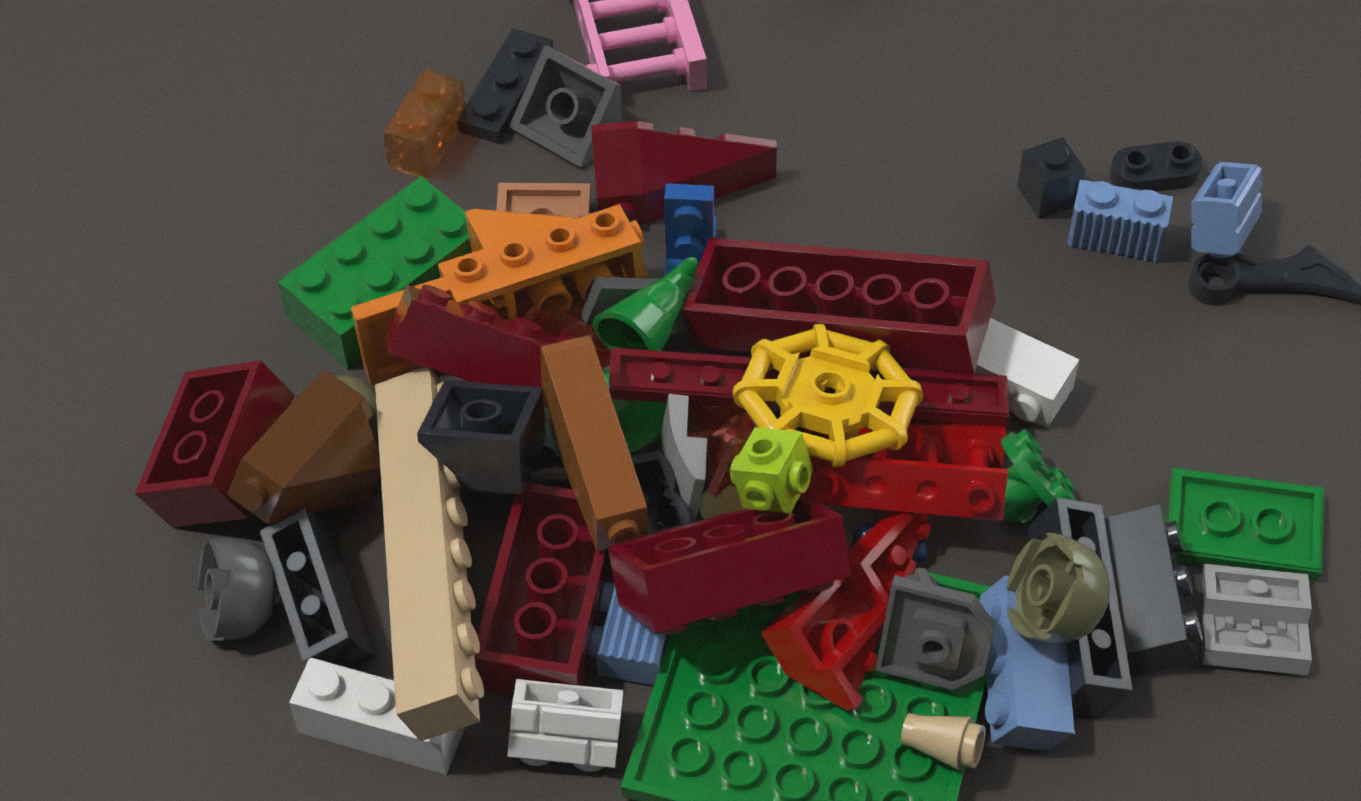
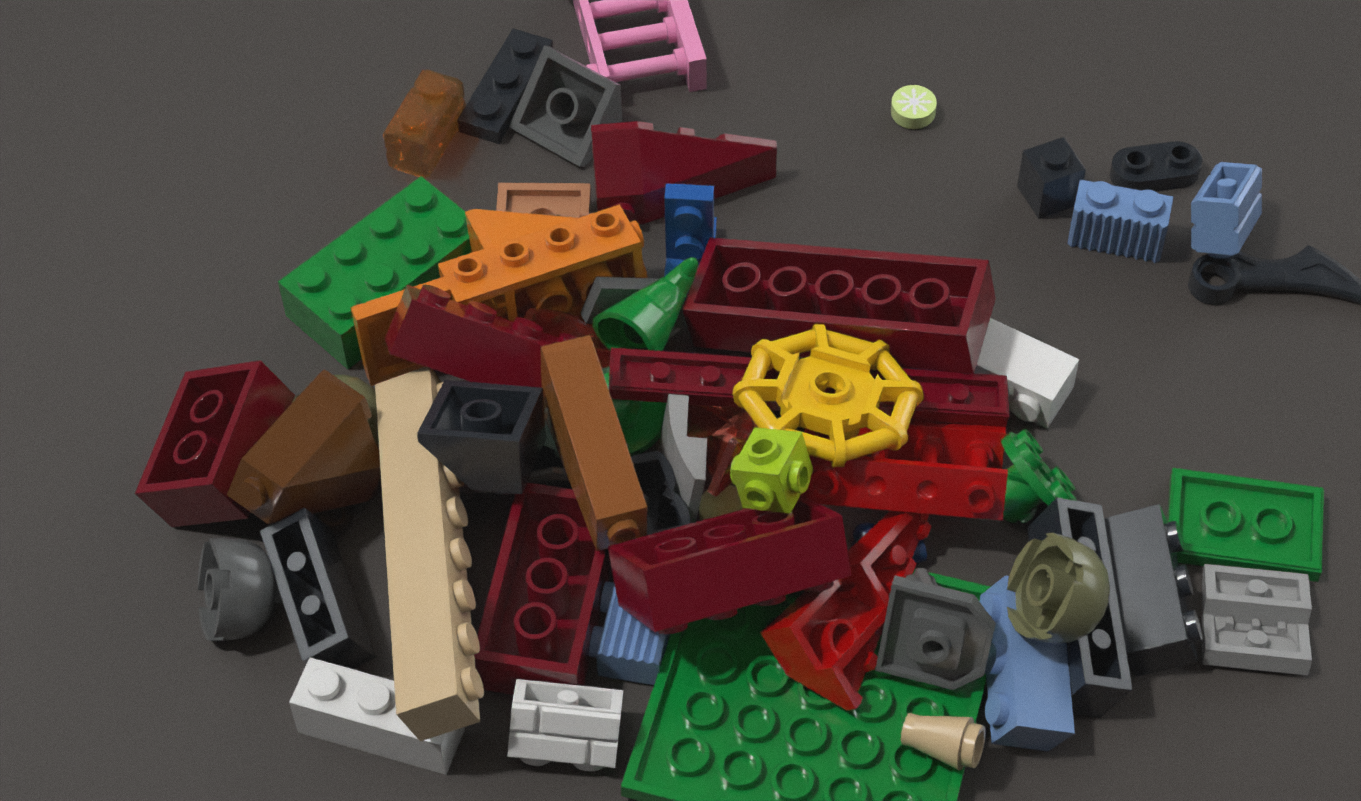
(913, 107): none -> yellowish green tile

